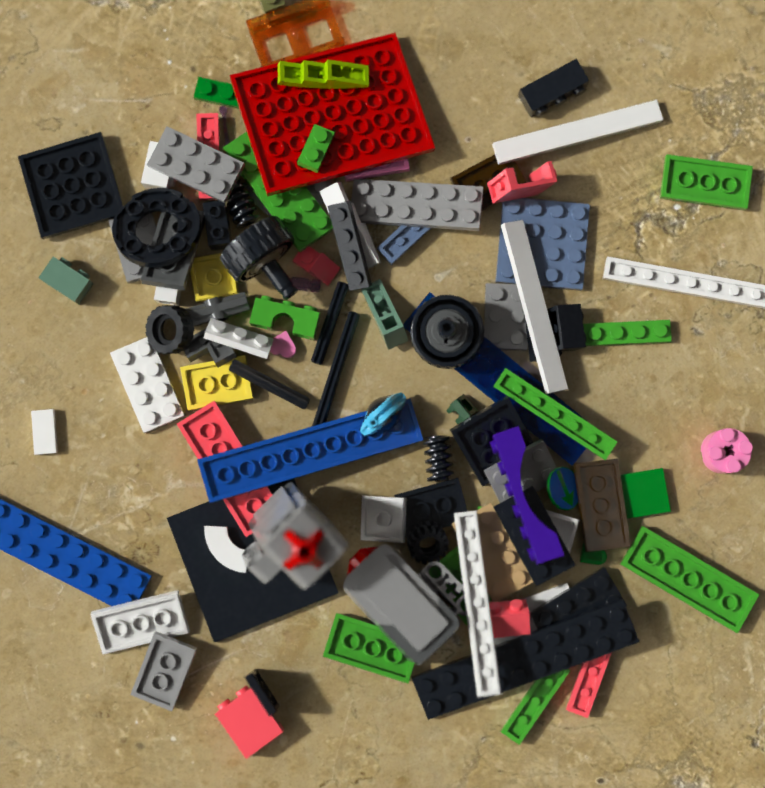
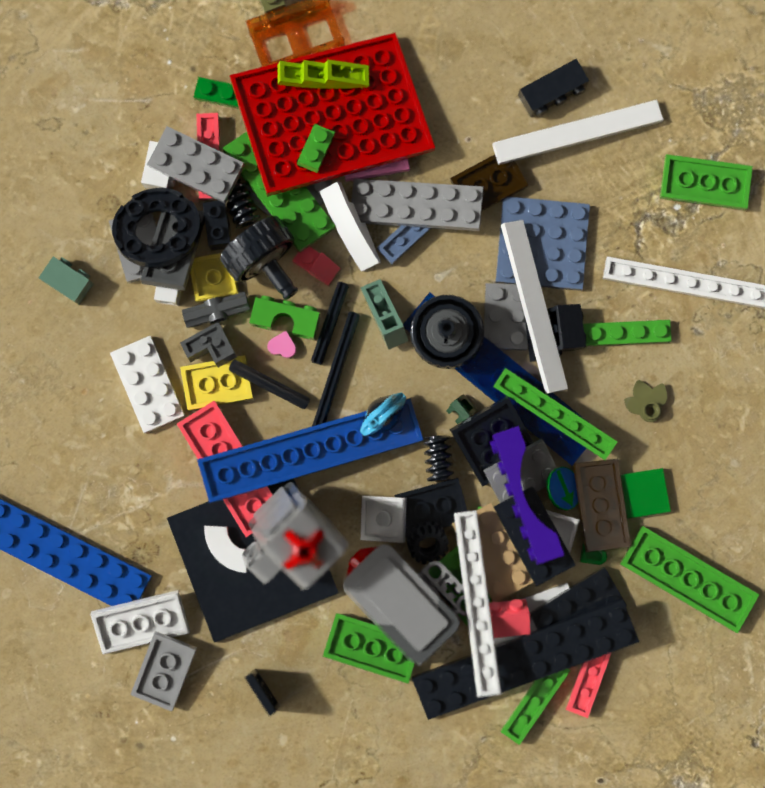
(44, 432): white tile -> none
(71, 185): black plate -> none
(155, 326): black tyre -> none
(223, 111): hinge -> none
(238, 338): white plate -> none
(248, 722): coral panel -> none
(304, 284): axle -> none
(349, 245): black plate -> none
(506, 188): coral panel -> none
(646, 397): none -> olive plate
(738, 449): bright pink brick -> none

